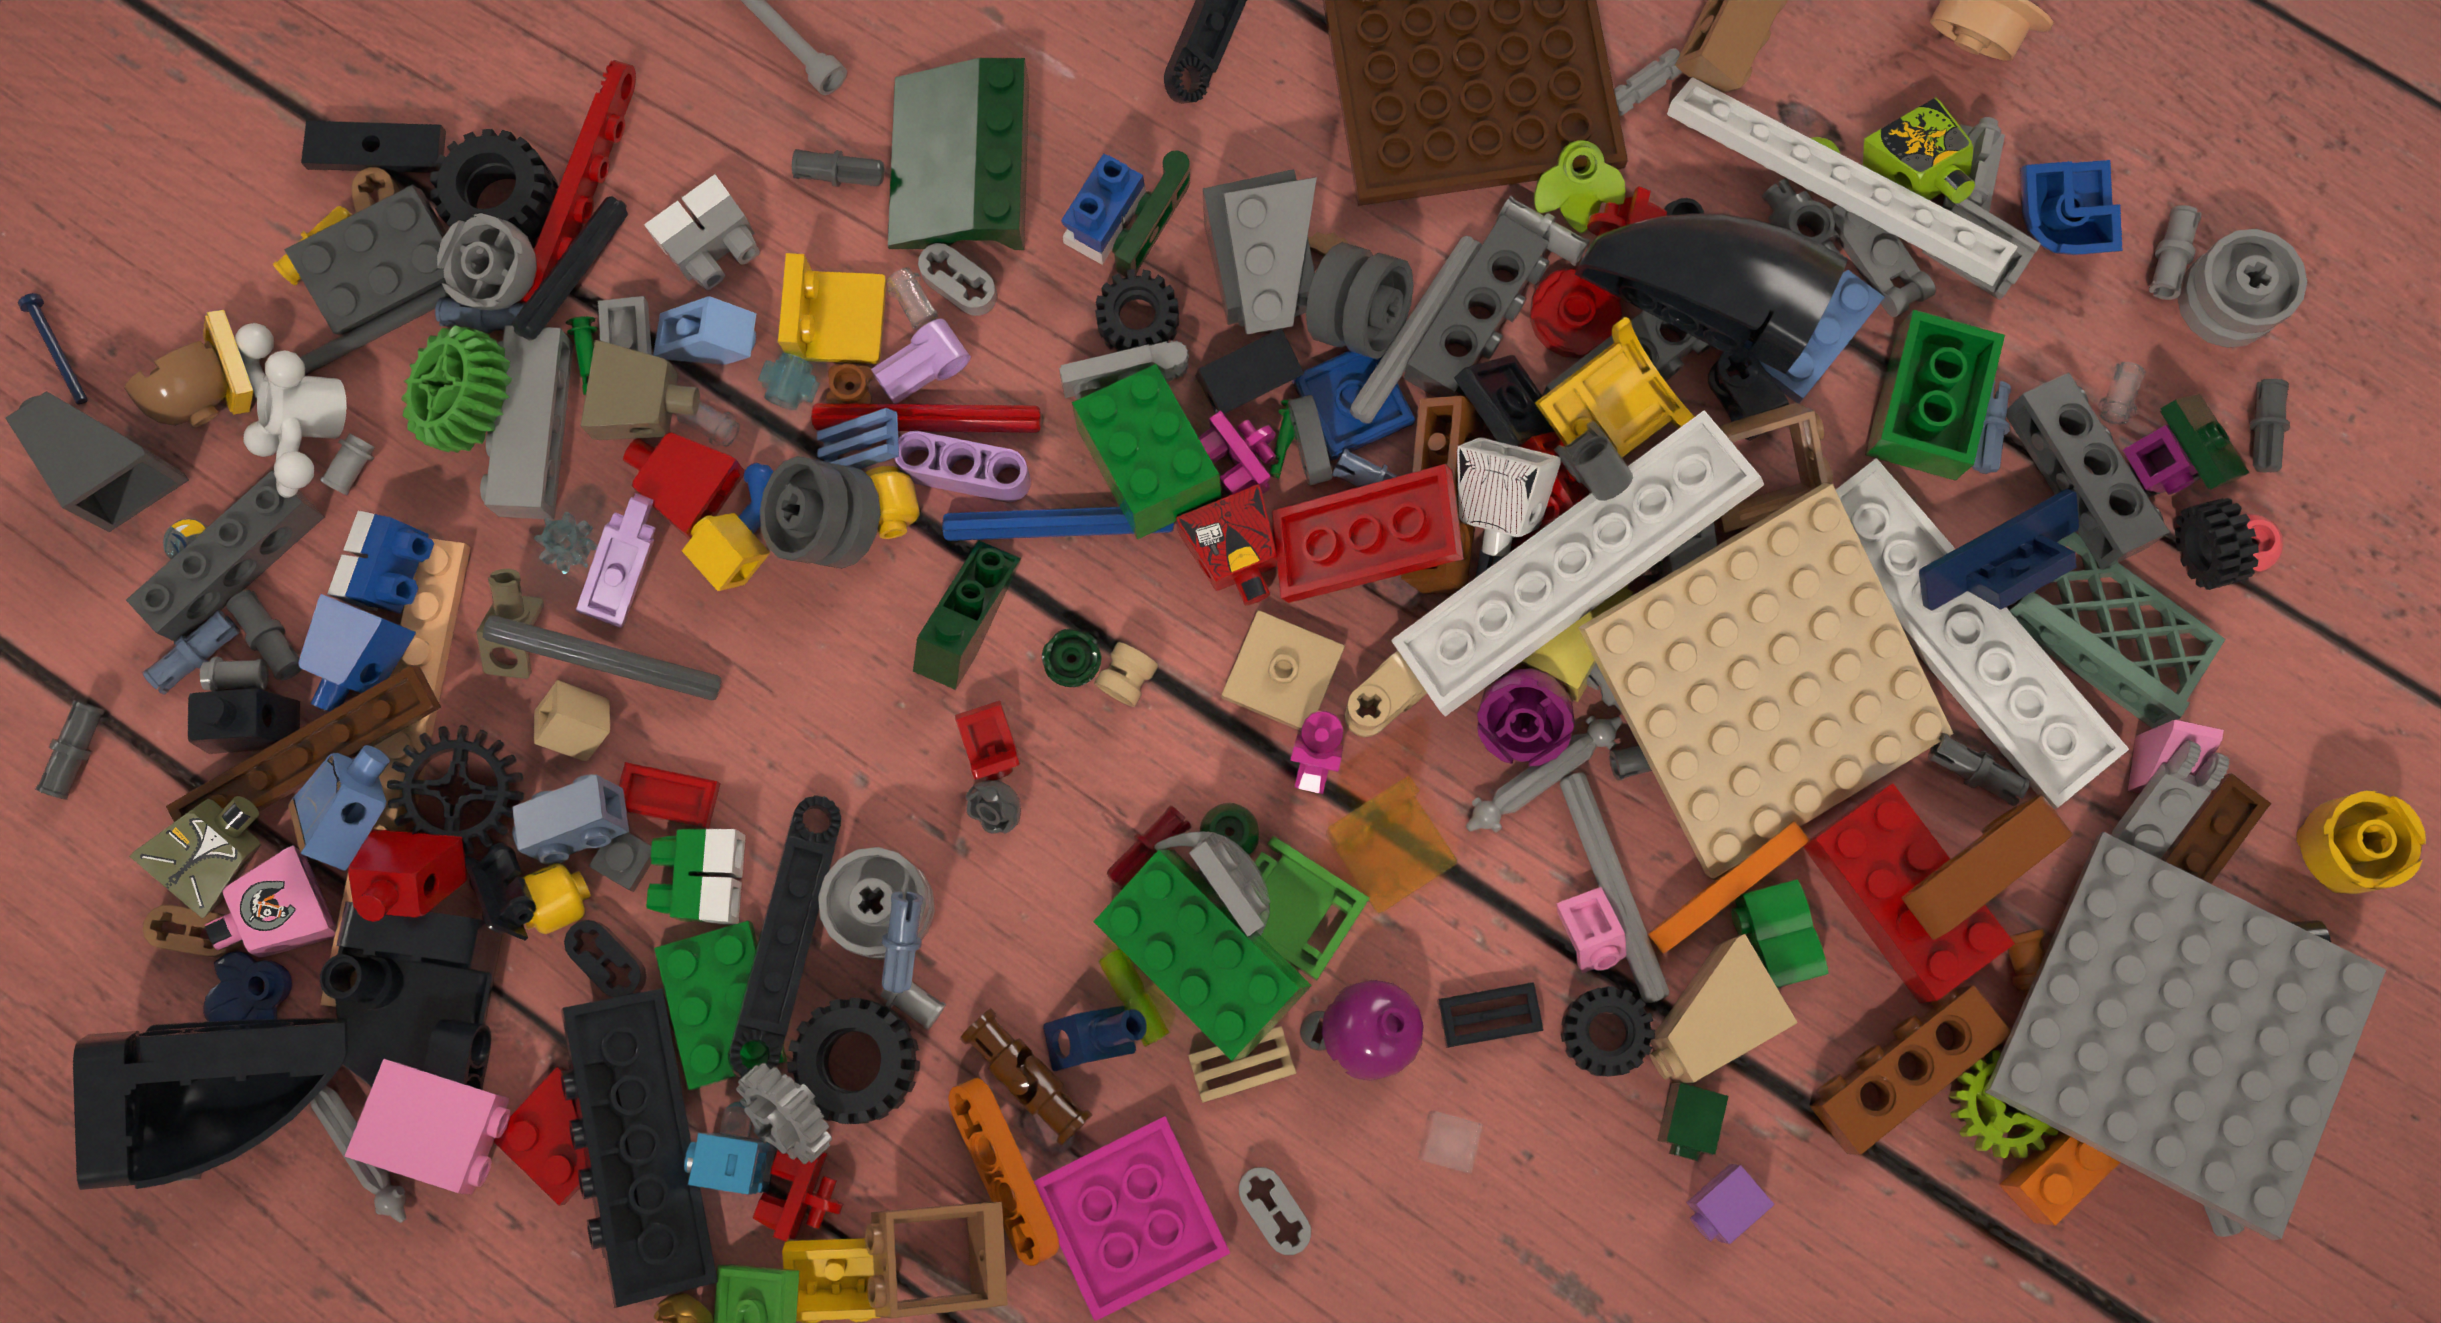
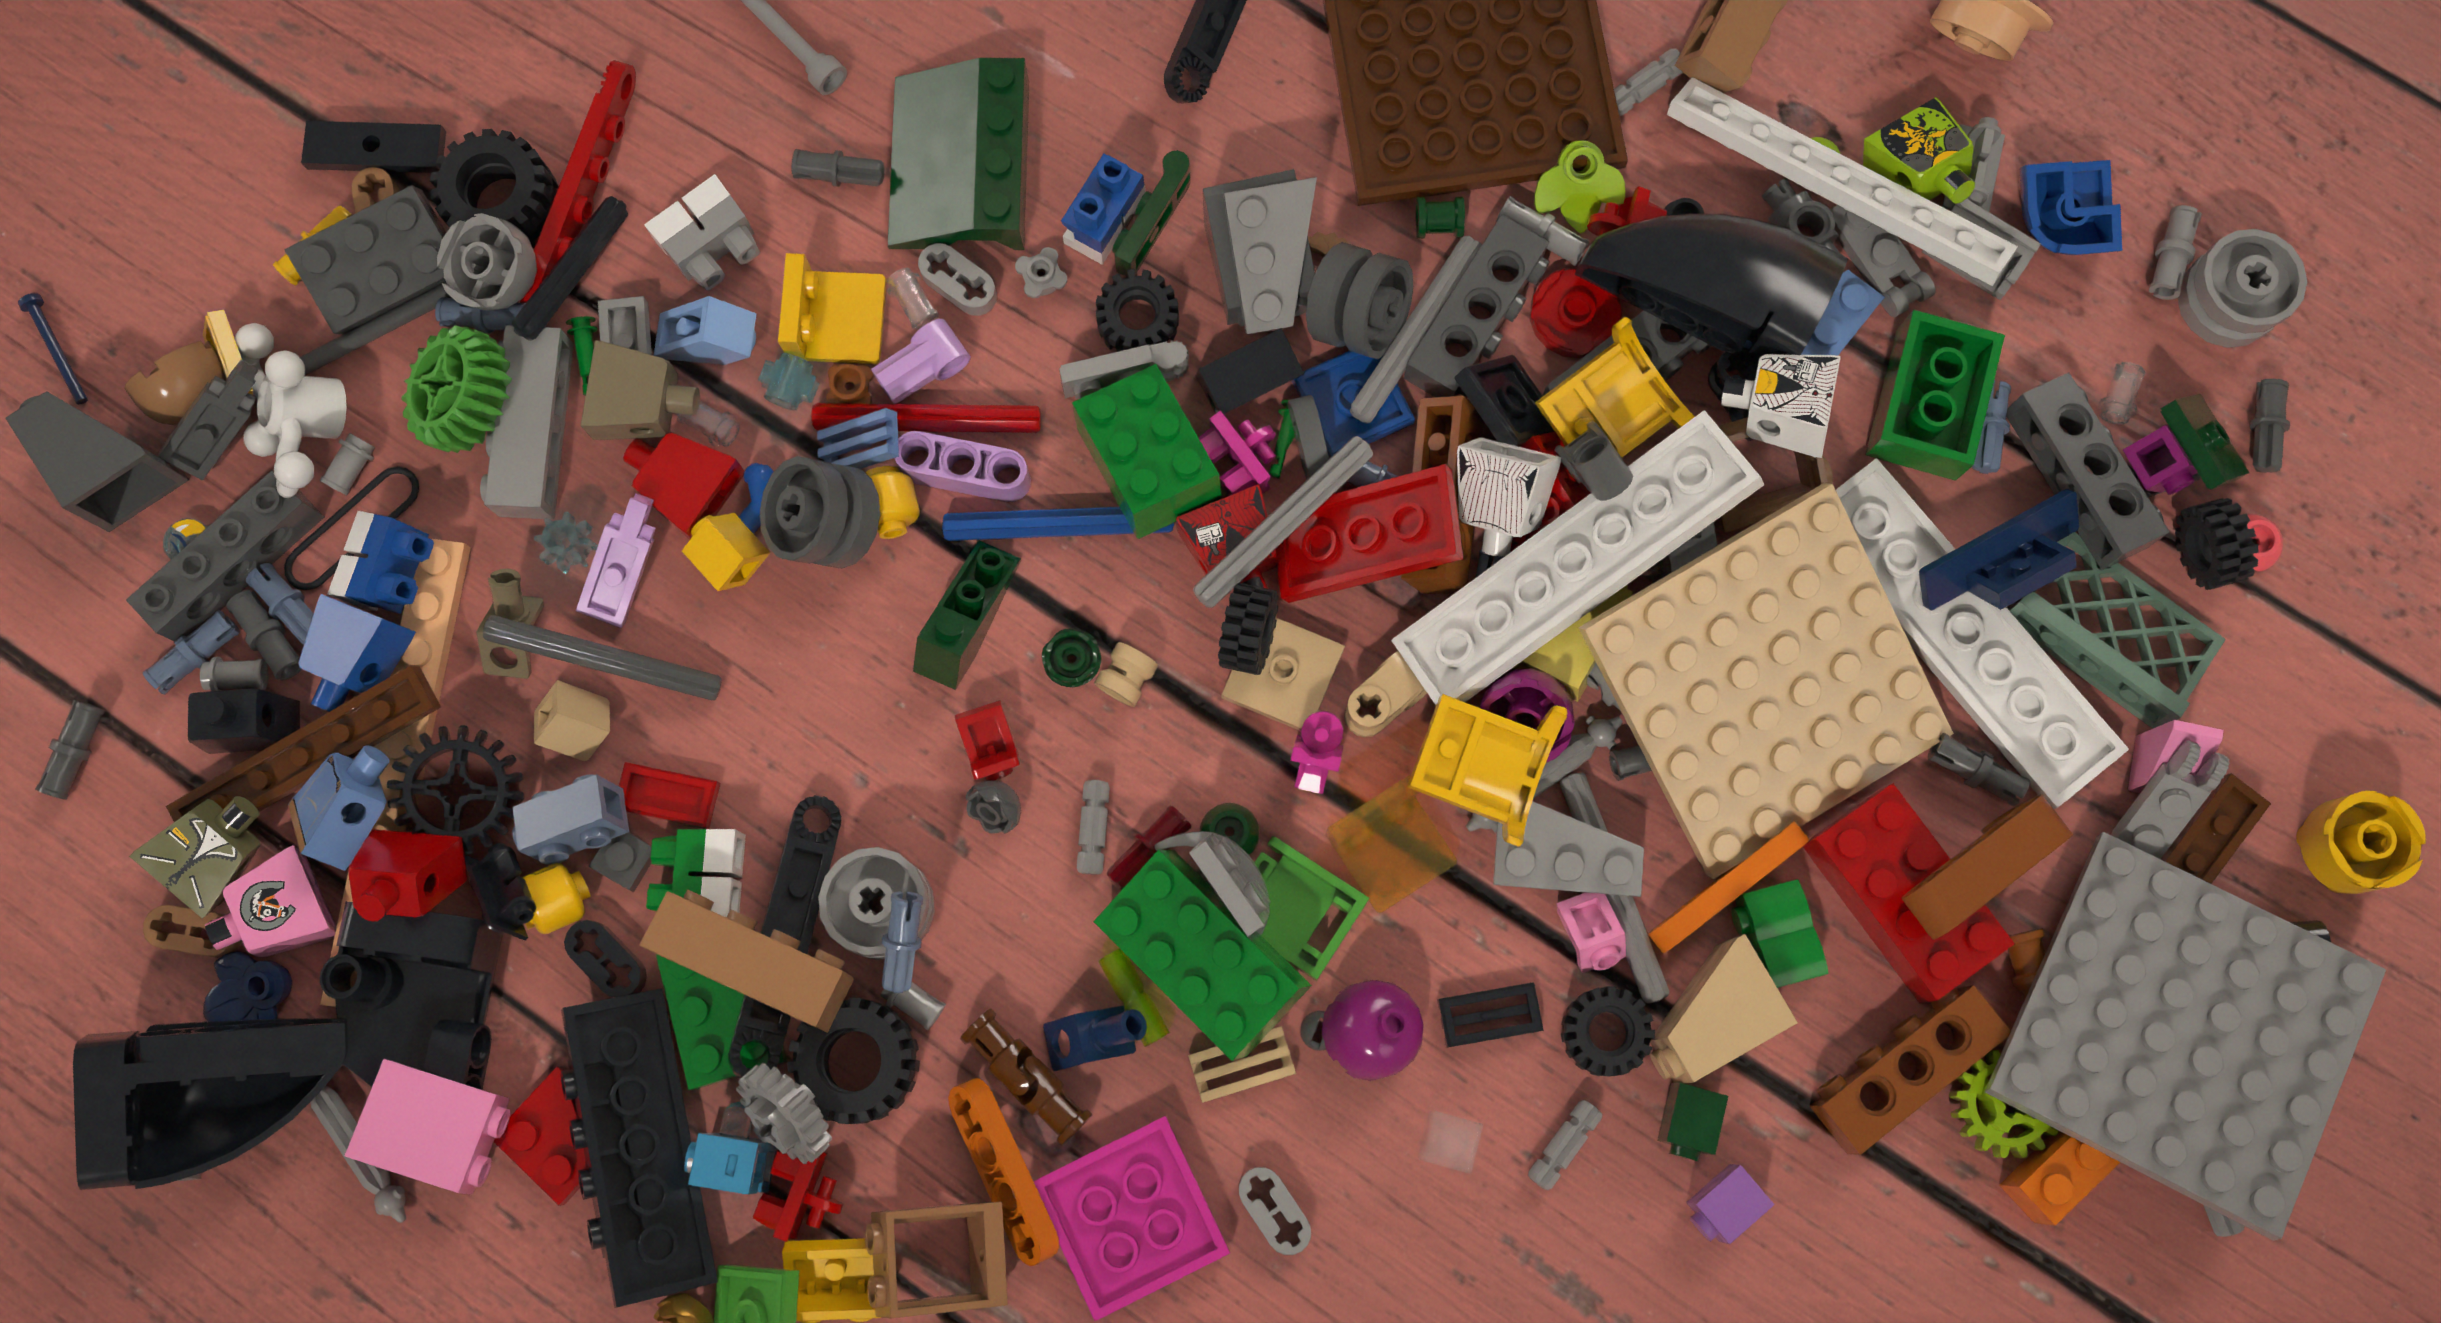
(211, 422): none -> dark grey hinge
(282, 600): none -> sand blue axle
(340, 513): none -> black piece
(747, 960): none -> medium nougat brick
(1041, 285): none -> light grey plate
(1093, 827): none -> light grey axle
(1248, 629): none -> black tyre
(1282, 522): none -> light grey axle
(1440, 217): none -> dark green bush
(1485, 762): none -> yellow piece
(1565, 1145): none -> light grey axle
(1568, 857): none -> light grey wing
(1787, 400): none -> white torso

